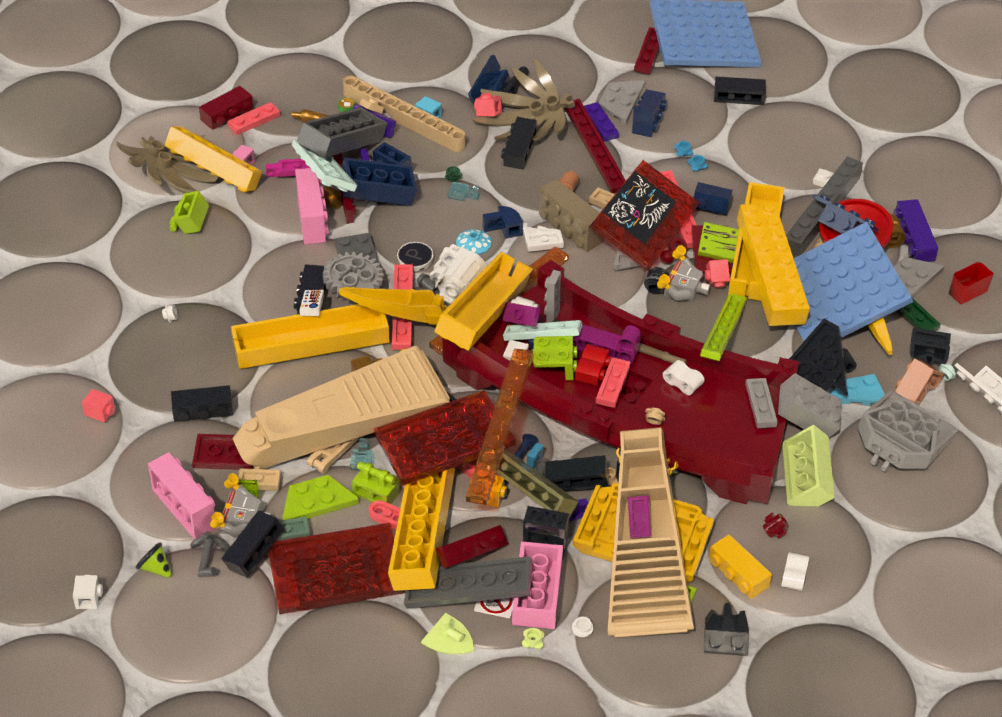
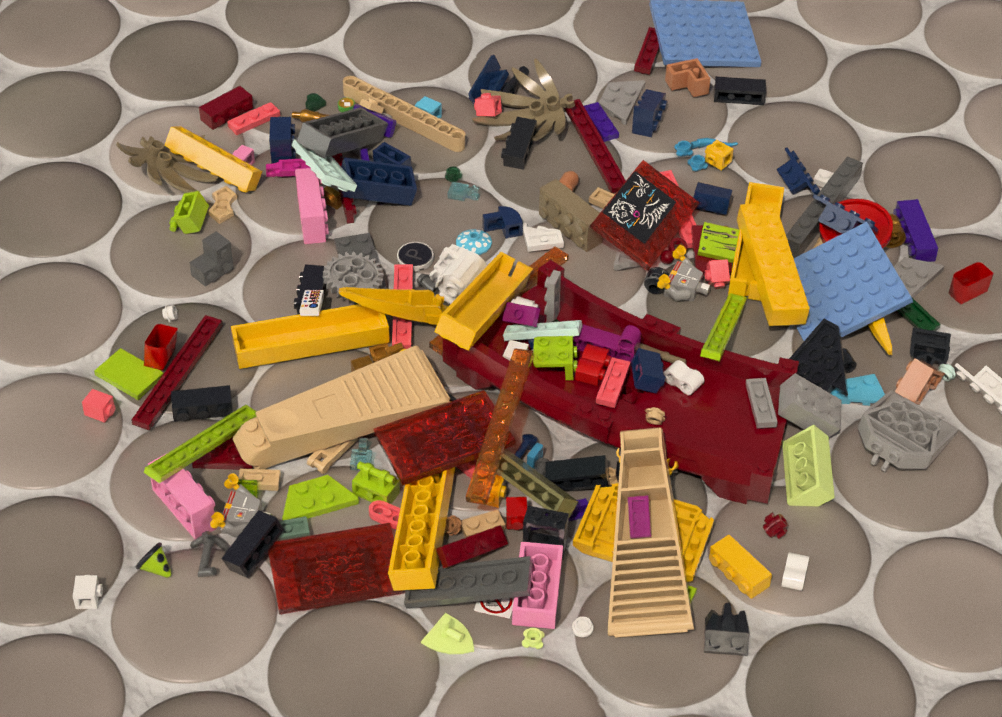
(128, 374): none -> lime tile
(159, 346): none -> red piece
(176, 372): none -> dark red plate
(199, 445): none -> lime tile
(214, 261): none -> dark grey brick
(222, 208): none -> tan tile
(281, 139): none -> dark blue brick
(314, 102): none -> clear green tile
(384, 351): none -> pearl gold plate
(453, 525): none -> medium nougat plate
(481, 523): none -> tan plate
(515, 512): none -> red brick
(647, 370): none -> dark blue brick
(689, 75): none -> nougat brick
(706, 141): none -> dark azure animal
(718, 154): none -> yellow brick
(794, 175): none -> dark blue bracket

